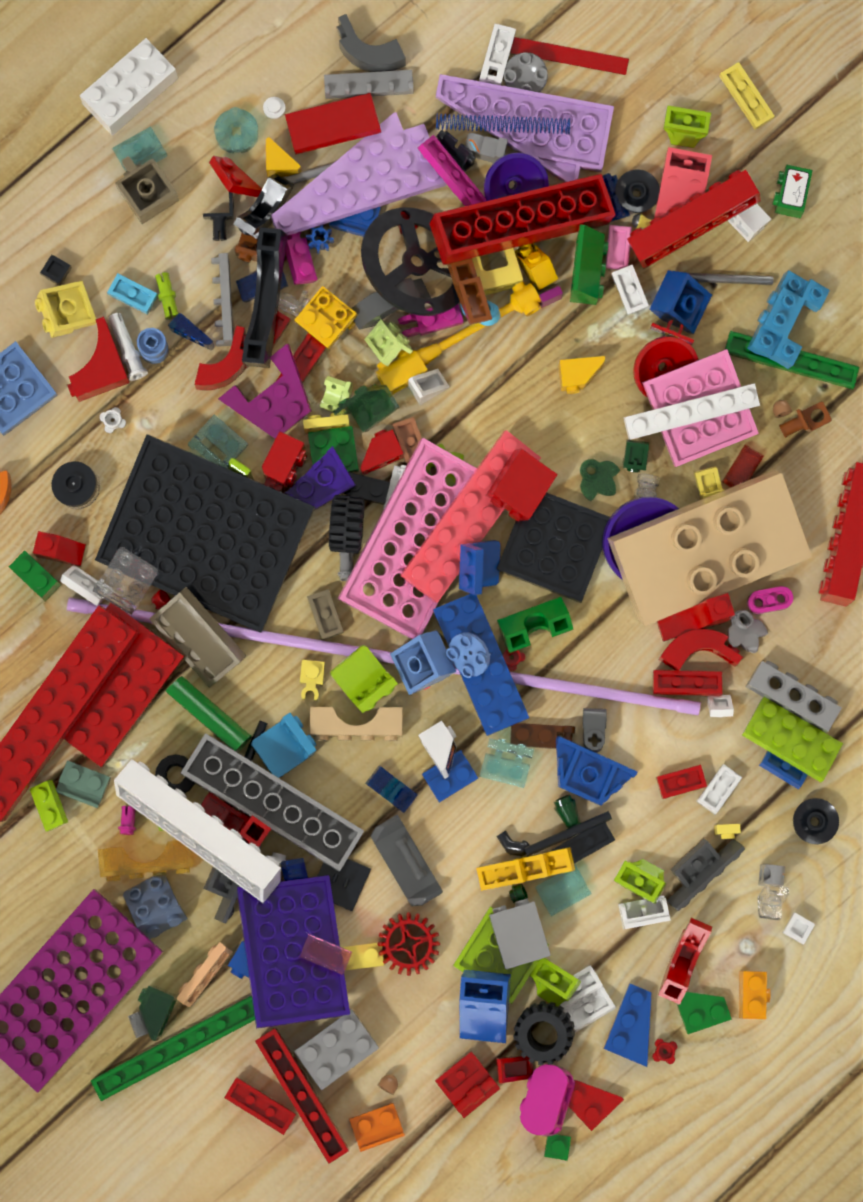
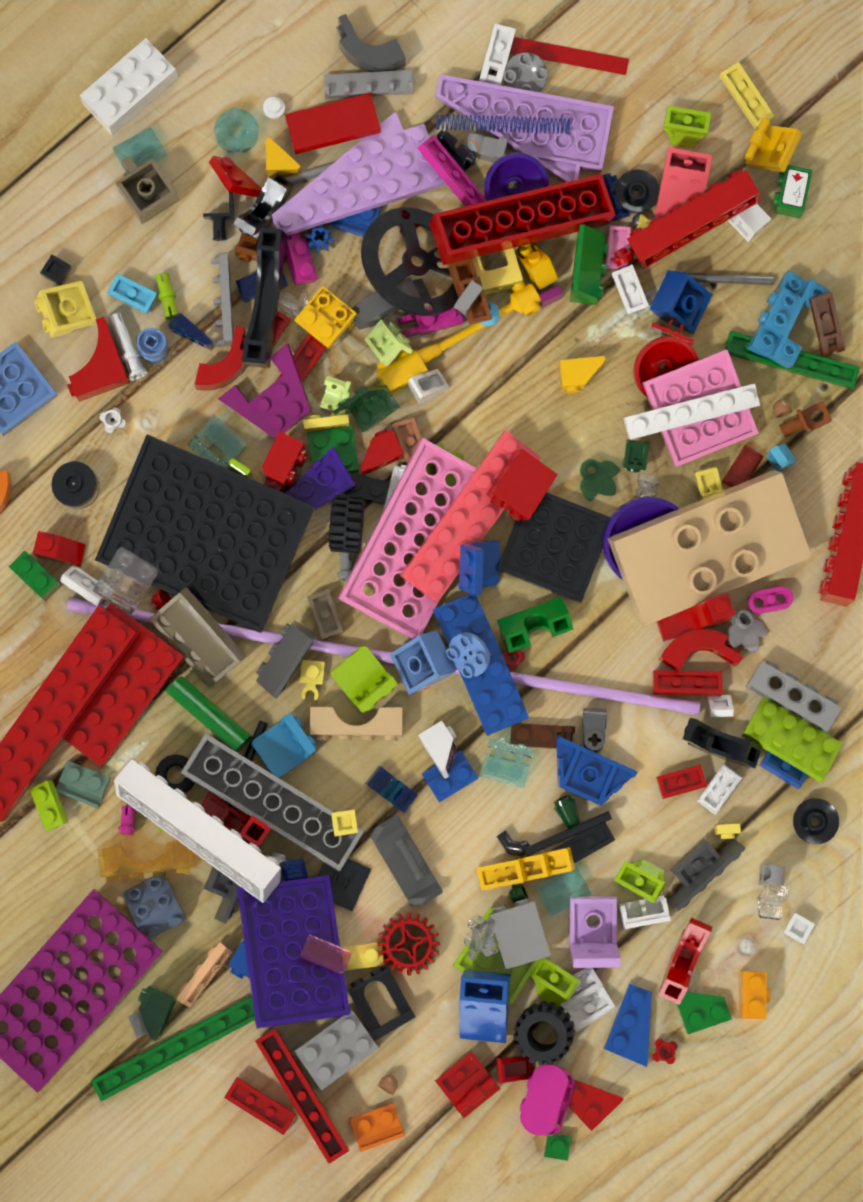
(285, 658): none -> dark grey slope
(344, 823): none -> light yellow plate
(357, 995): none -> black panel
(468, 297): none -> light grey piece
(482, 937): none -> clear hips
(595, 944): none -> lavender bracket
(622, 256): none -> red plate
(721, 744): none -> black arch
(771, 147): none -> yellow plate
(780, 457): none -> medium azure bracket
(826, 323): none -> reddish brown plate

